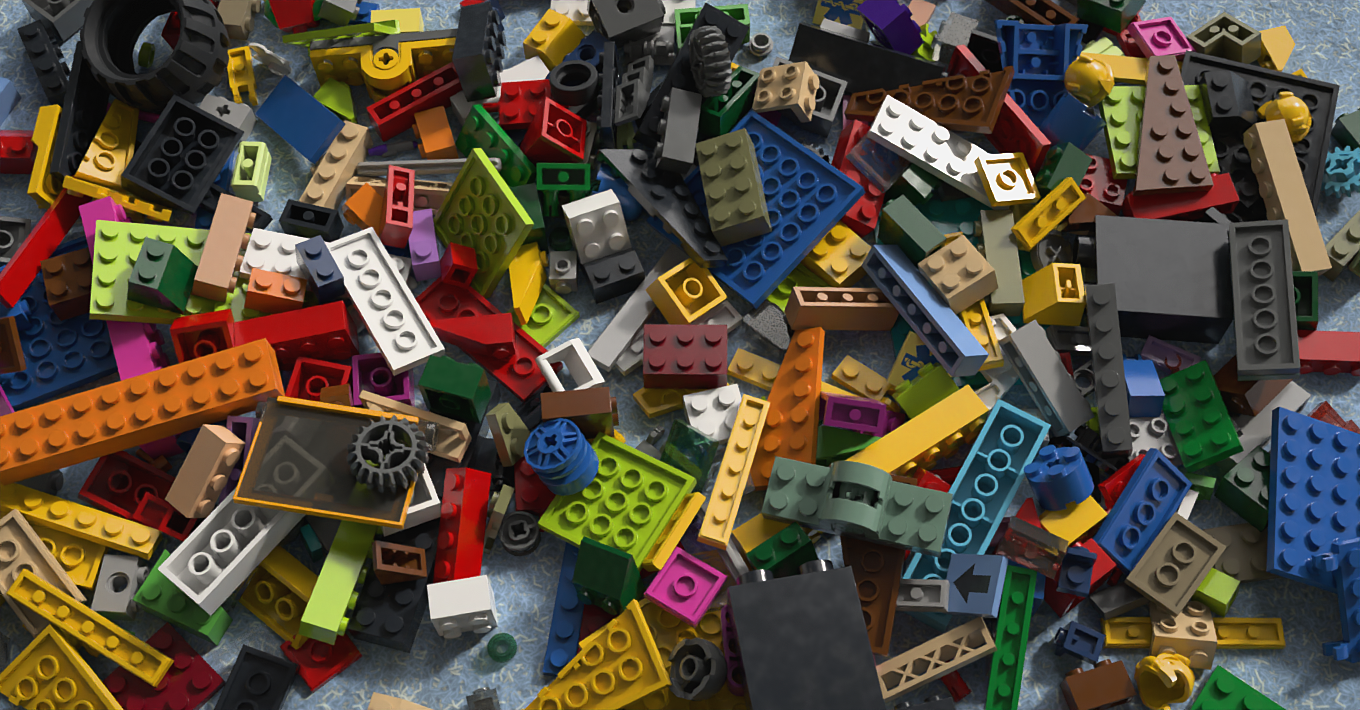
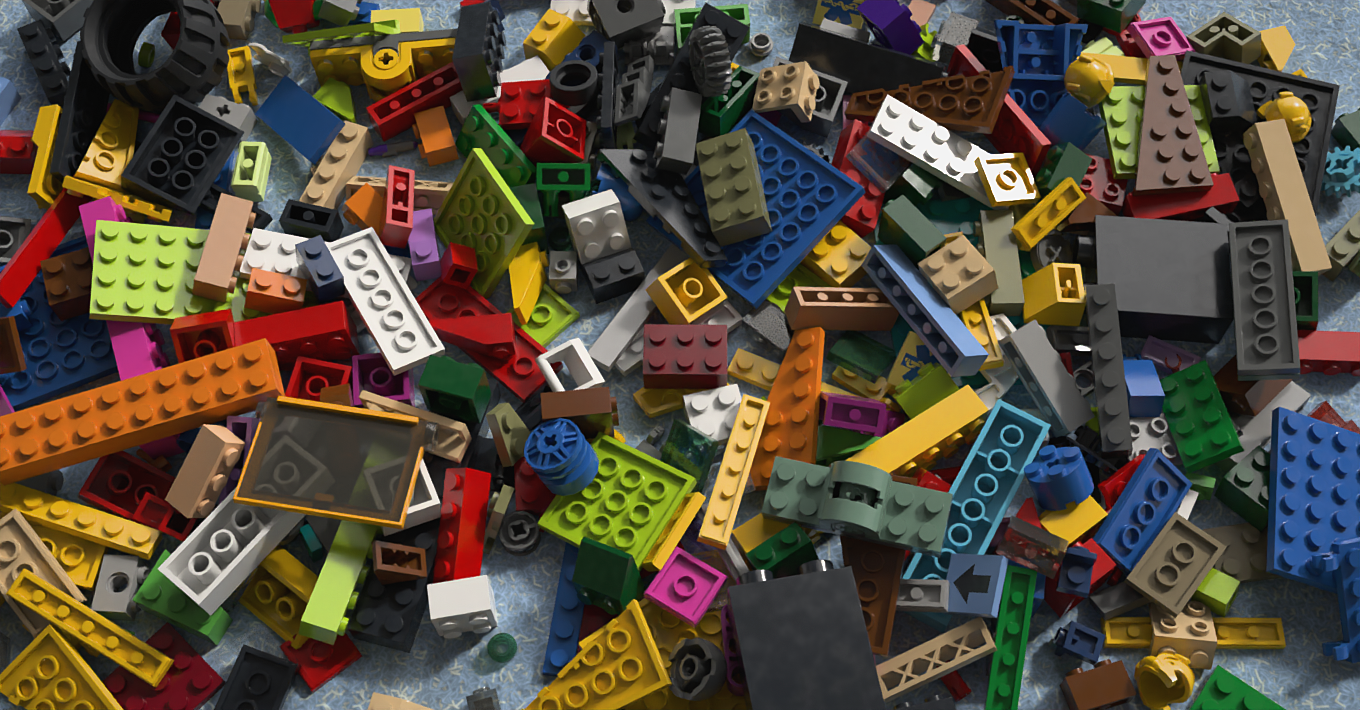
(162, 277): dark green slope -> none
(375, 443): dark grey gear -> none
(440, 166): light grey axle -> none
(861, 355): none -> clear green tile

